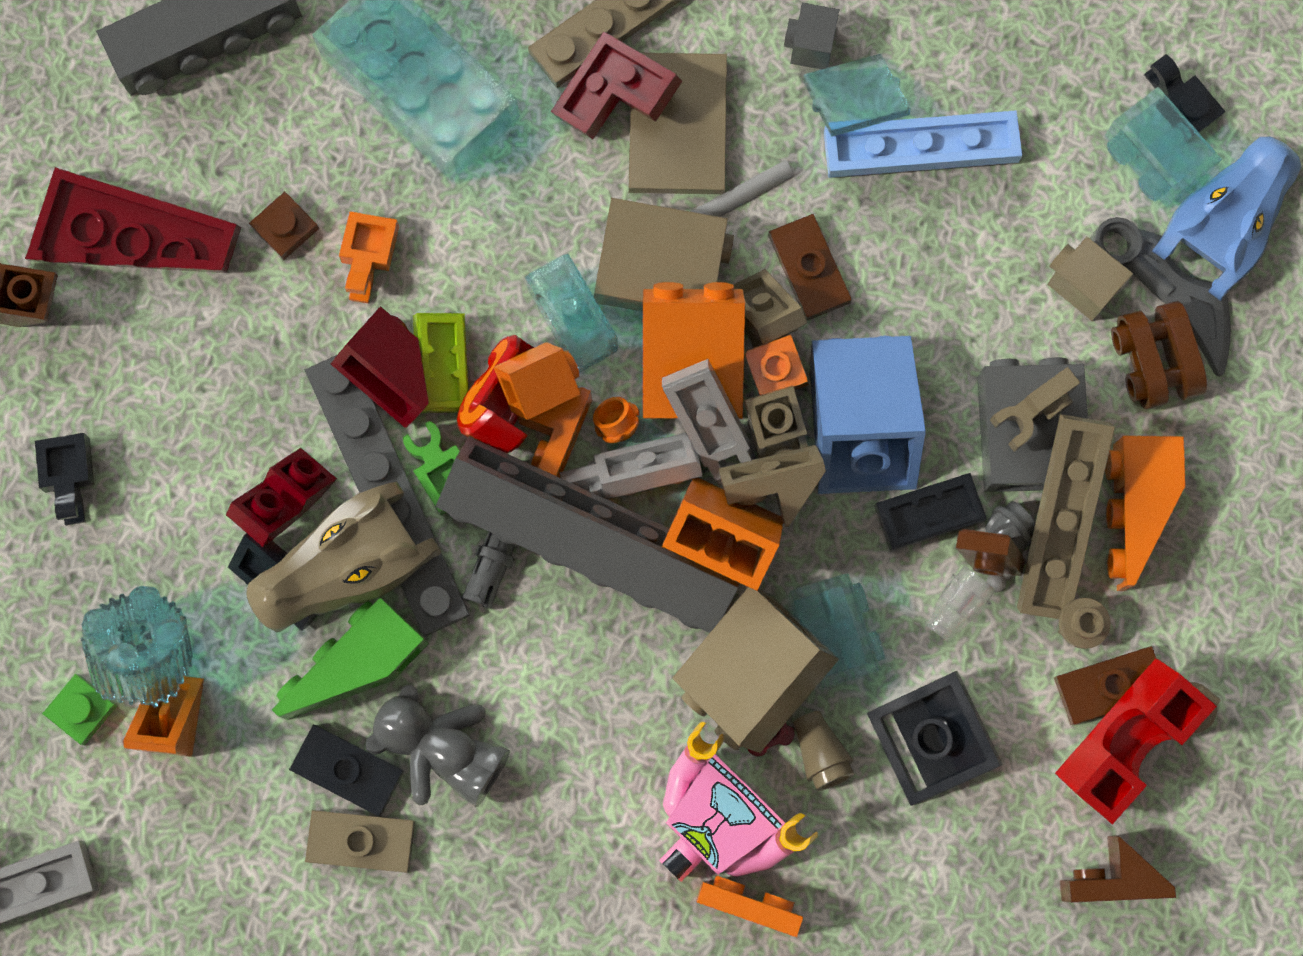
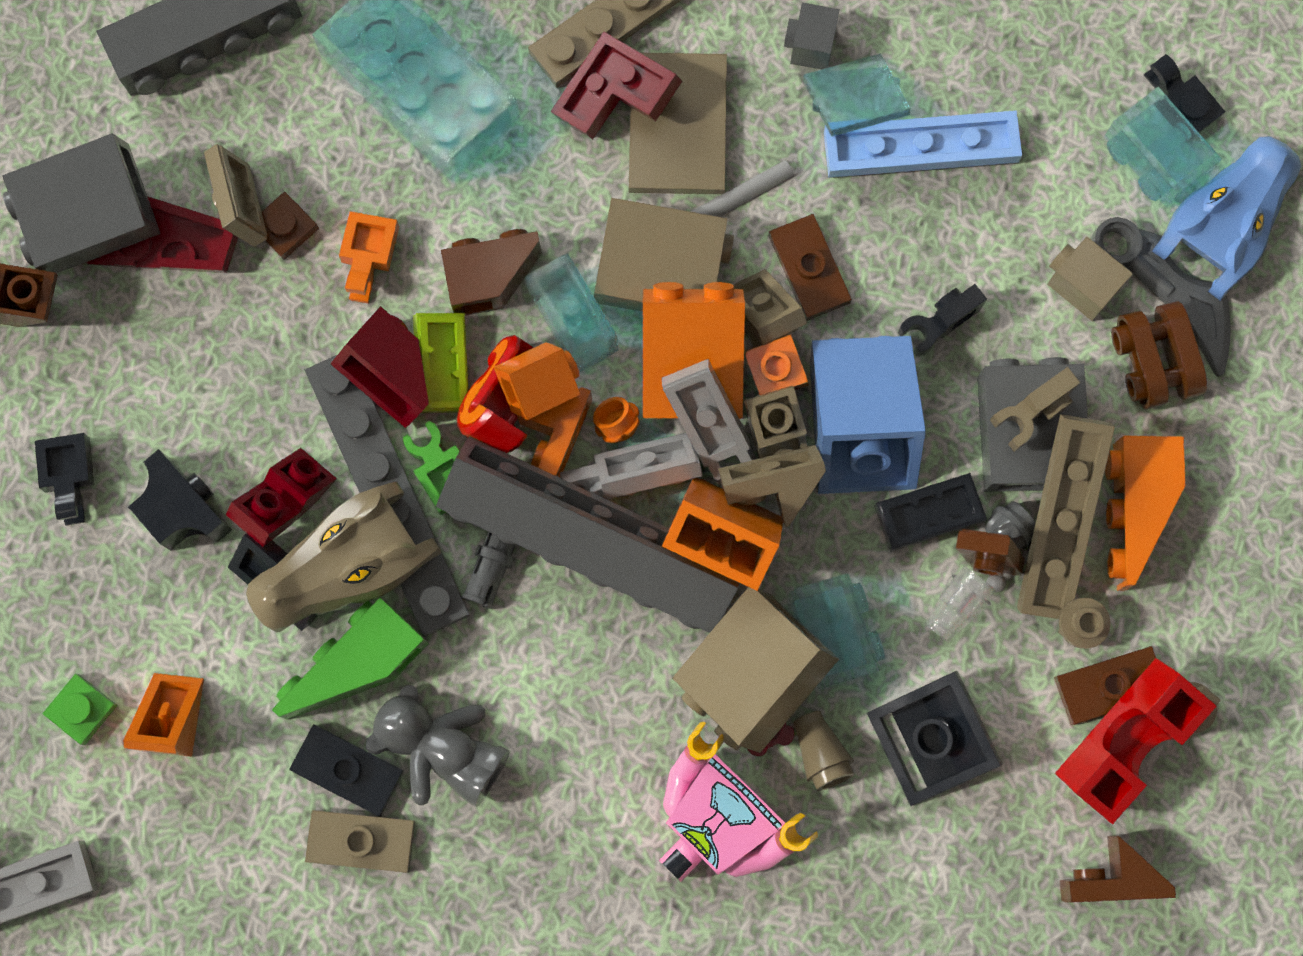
(79, 205): none -> dark grey brick
(137, 647): clear light blue brick -> none
(176, 505): none -> black brick
(235, 195): none -> dark tan plate
(488, 272): none -> reddish brown slope
(771, 912): orange plate -> none
(952, 312): none -> black plate

